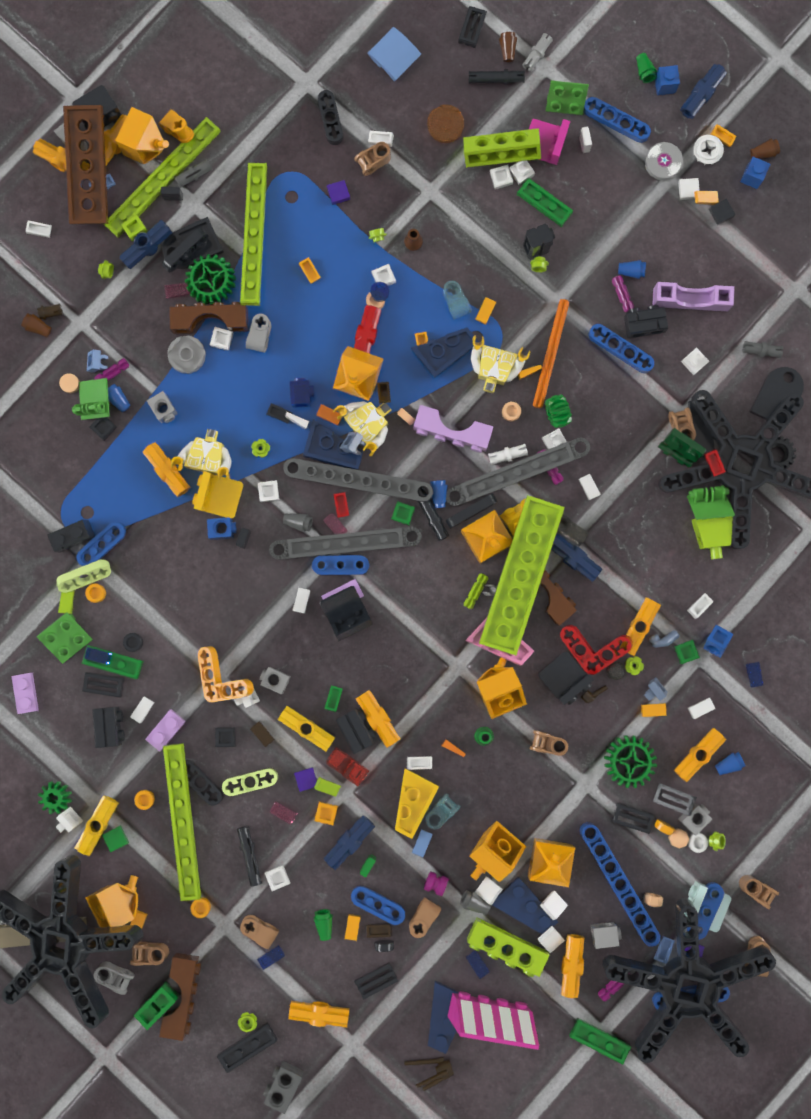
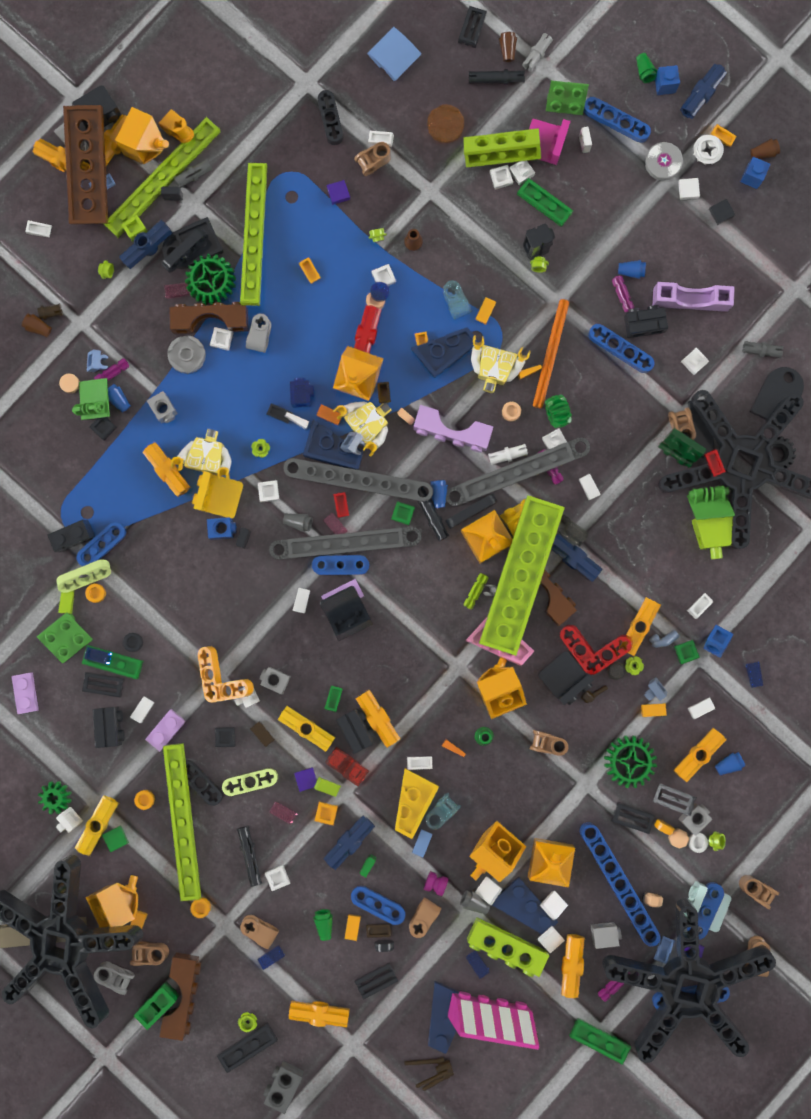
(706, 197): light orange piece -> none

